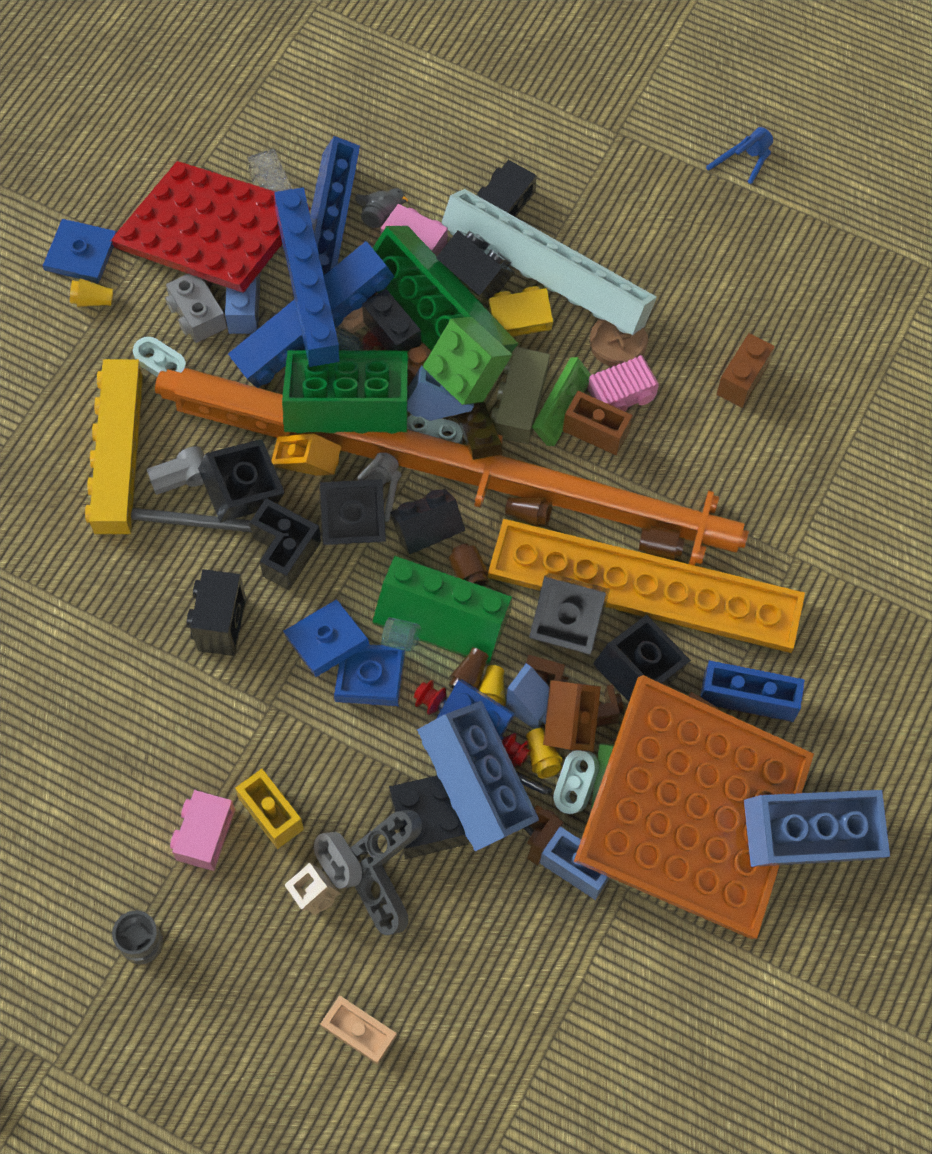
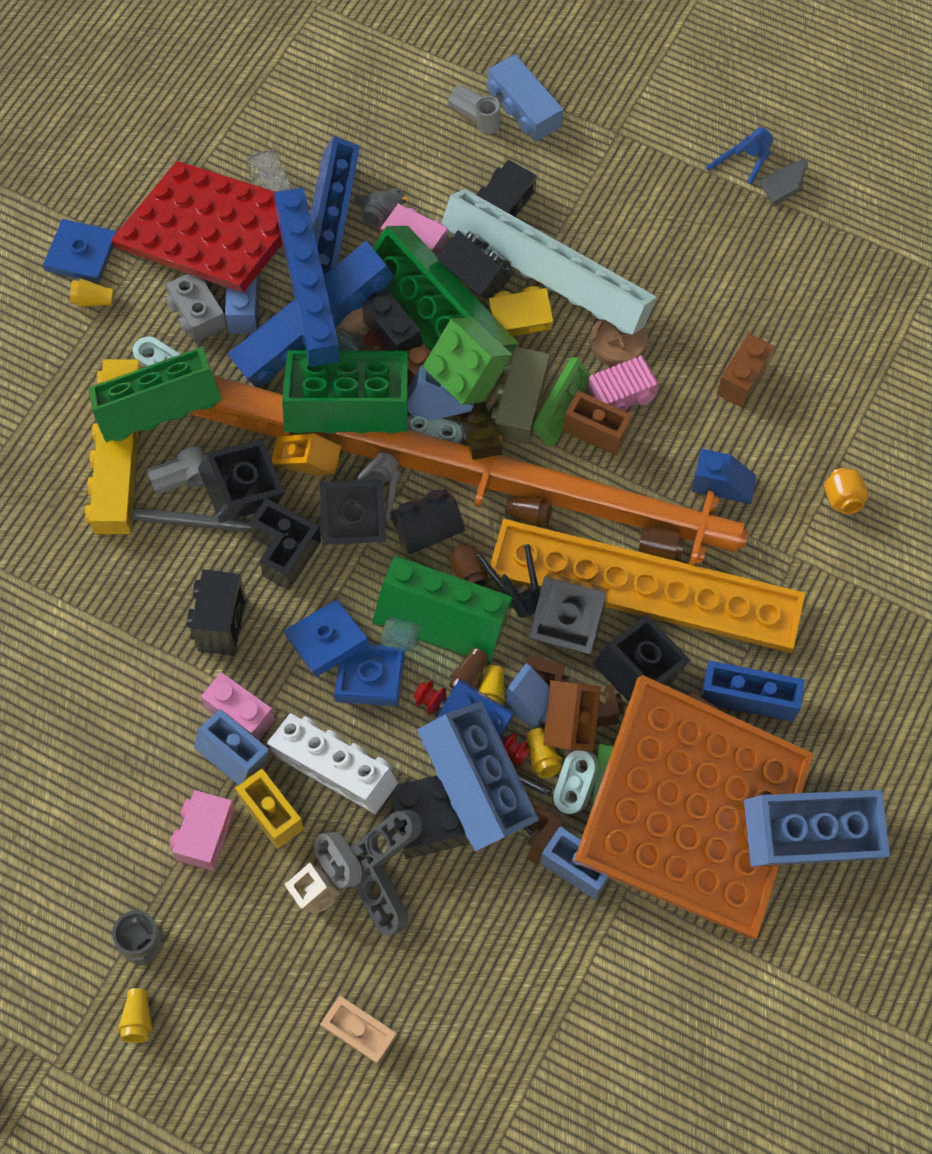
(135, 1020): none -> yellow cone
(154, 395): none -> green slope
(230, 747): none -> medium blue brick
(239, 705): none -> bright pink brick
(333, 762): none -> white brick
(480, 109): none -> light grey piece
(523, 599): none -> black plant
(524, 98): none -> medium blue brick
(723, 476): none -> blue slope
(784, 182): none -> dark grey slope
(846, 491): none -> light orange head

